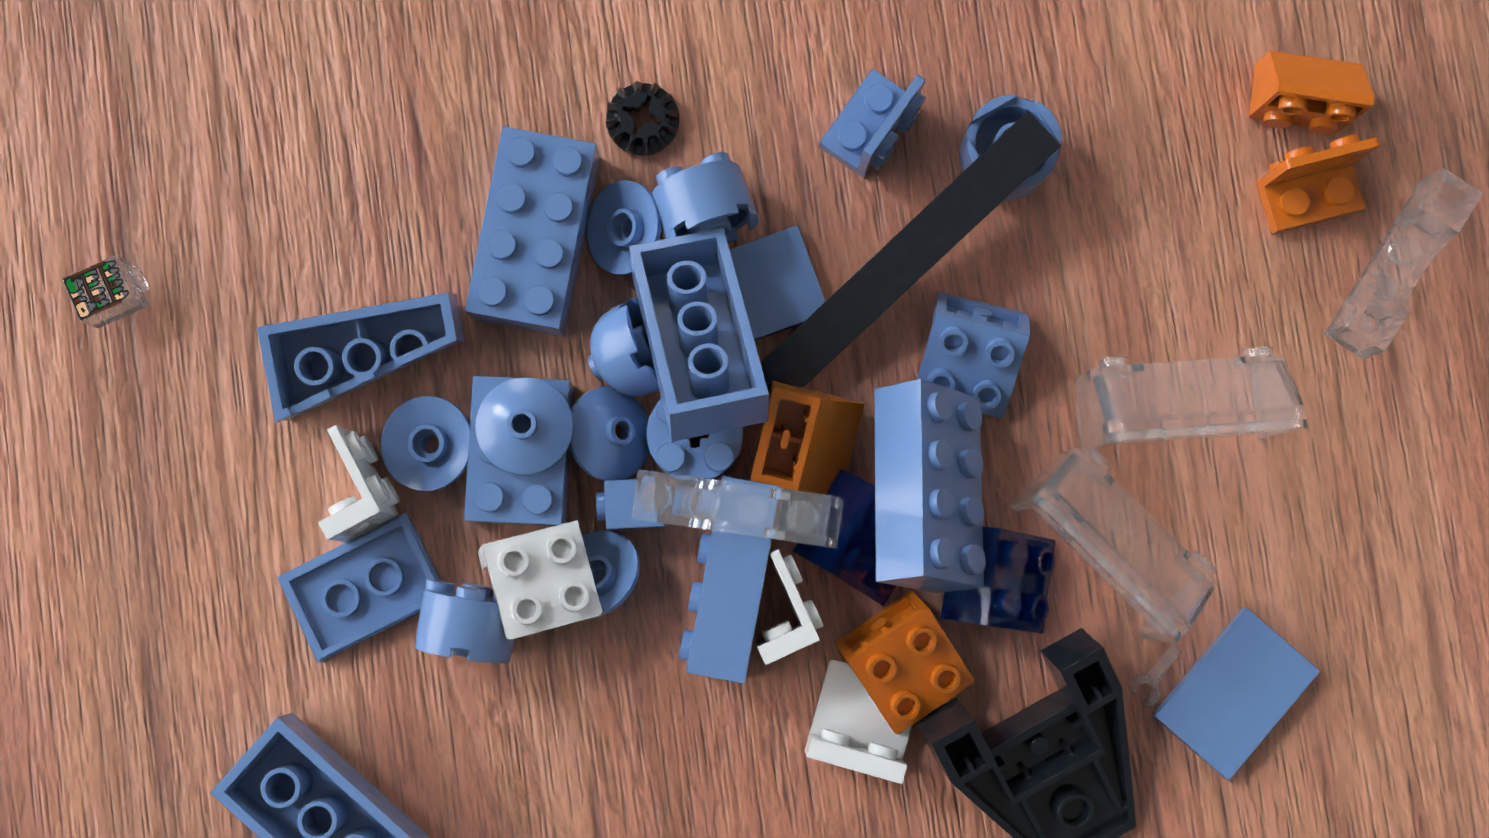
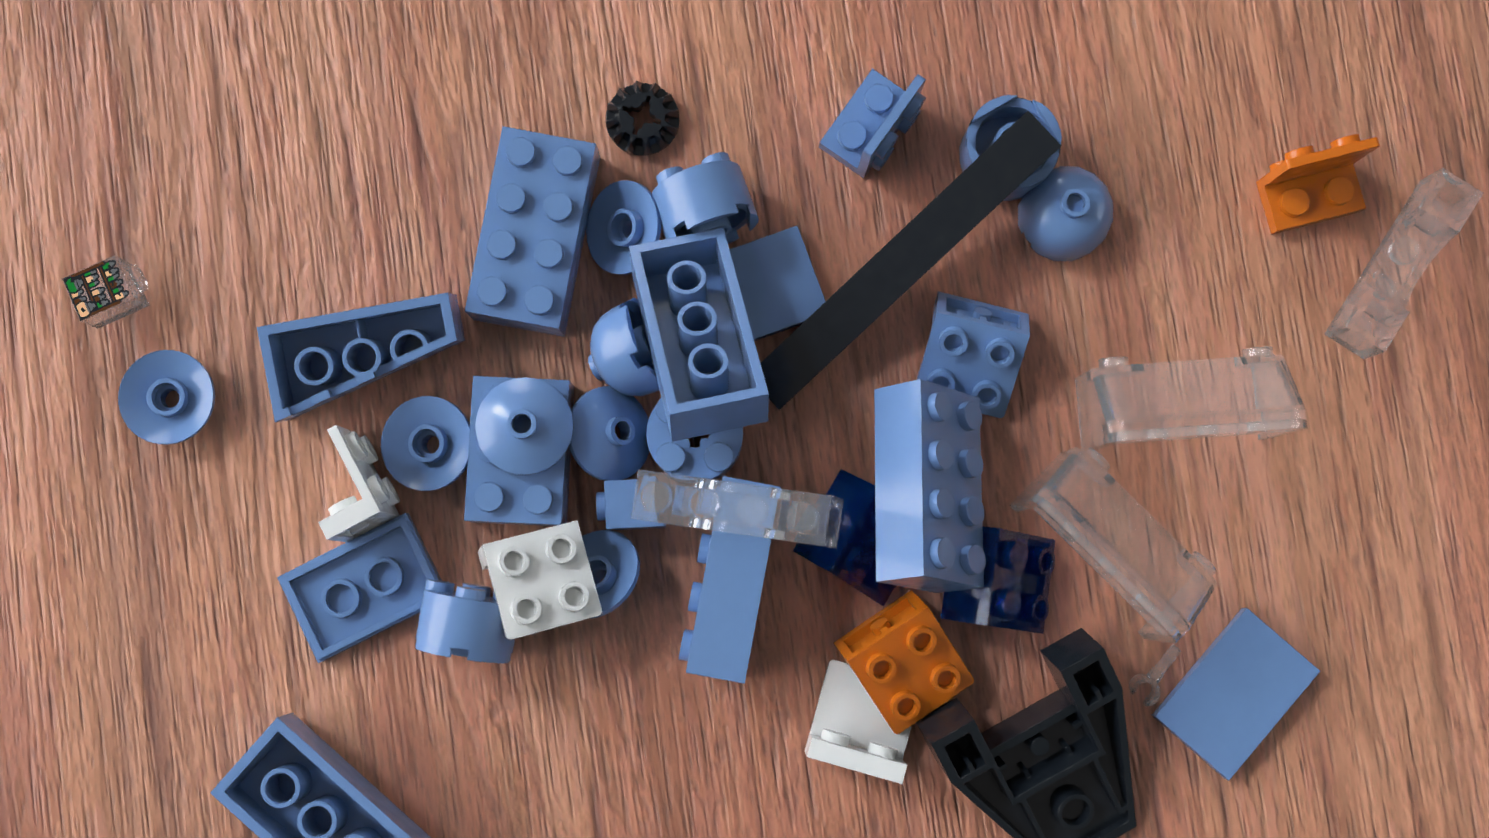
(145, 391): none -> medium blue dish
(782, 638): white bracket -> none
(805, 439): orange slope -> none
(1066, 214): none -> medium blue cylinder
(1309, 92): orange slope -> none

